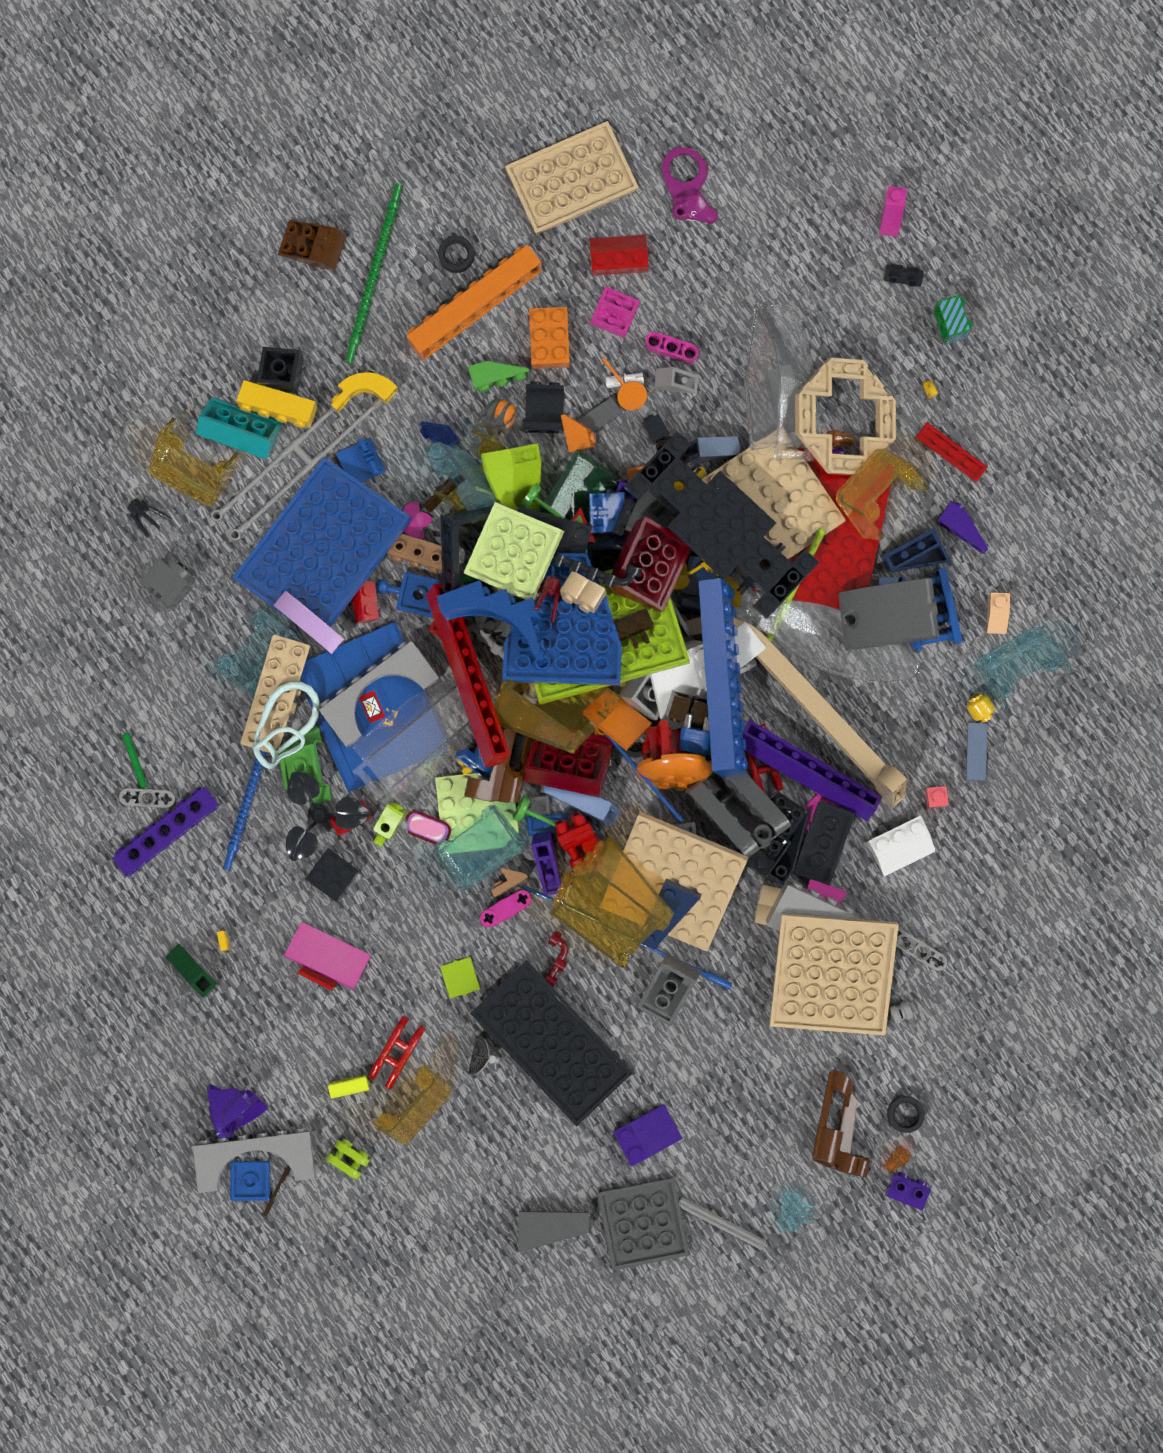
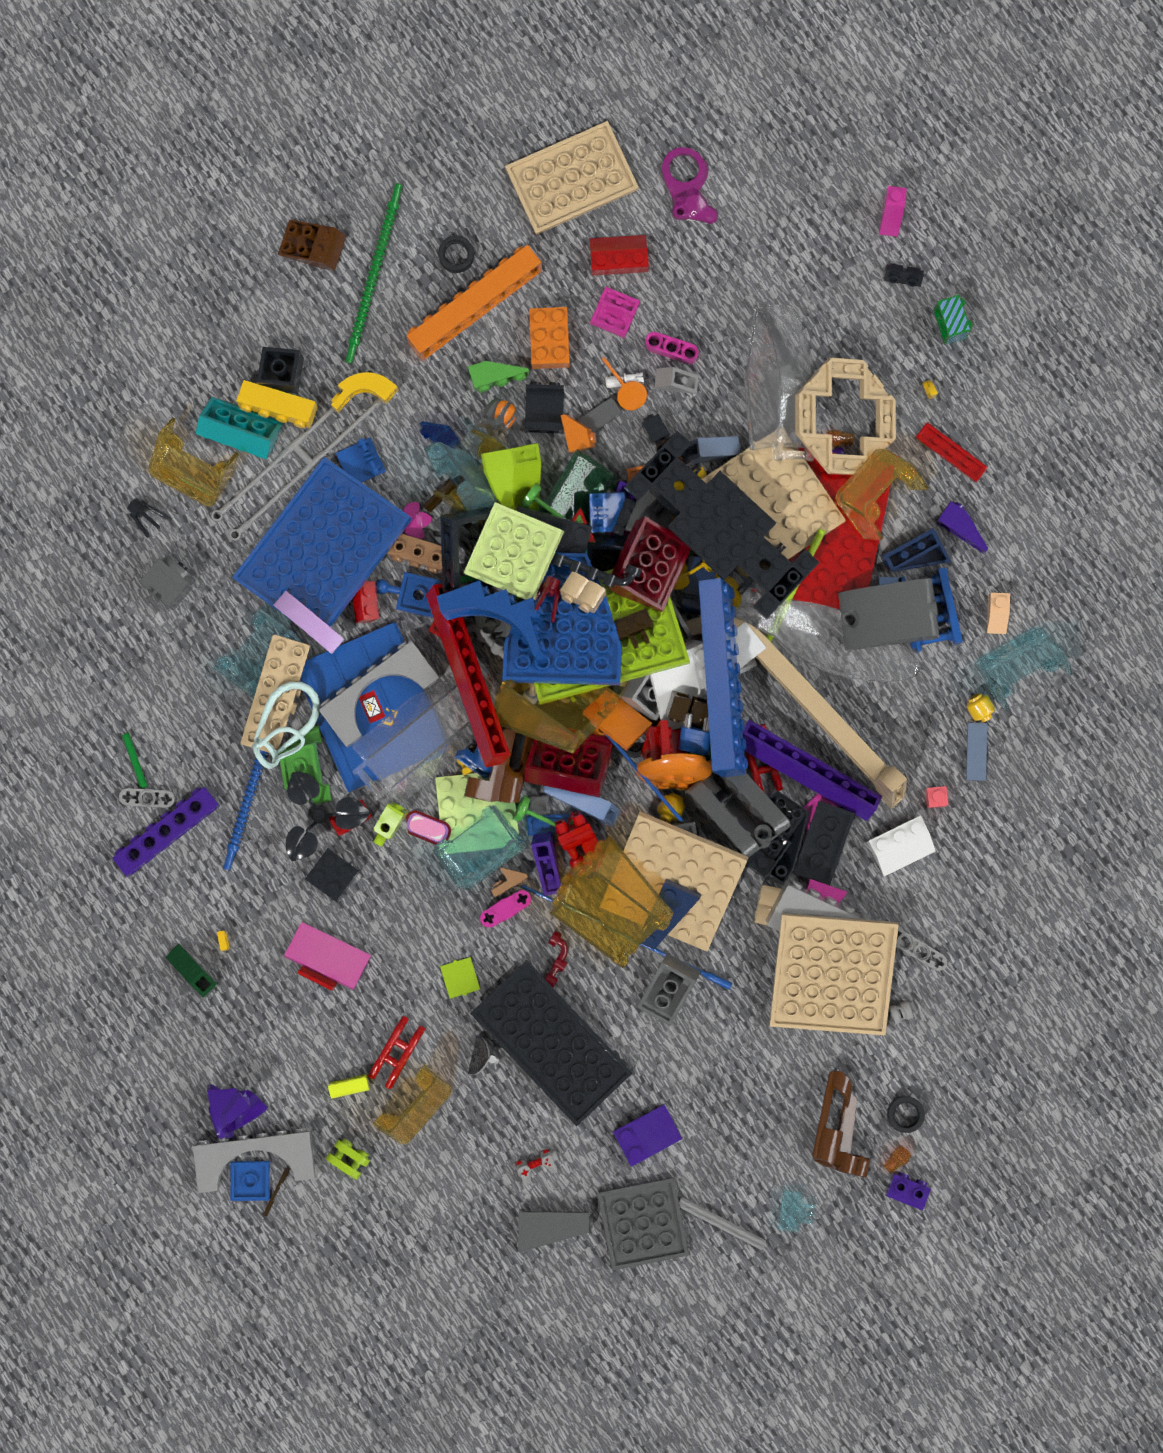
(547, 1159): none -> light grey piece
(676, 802): none -> yellow head

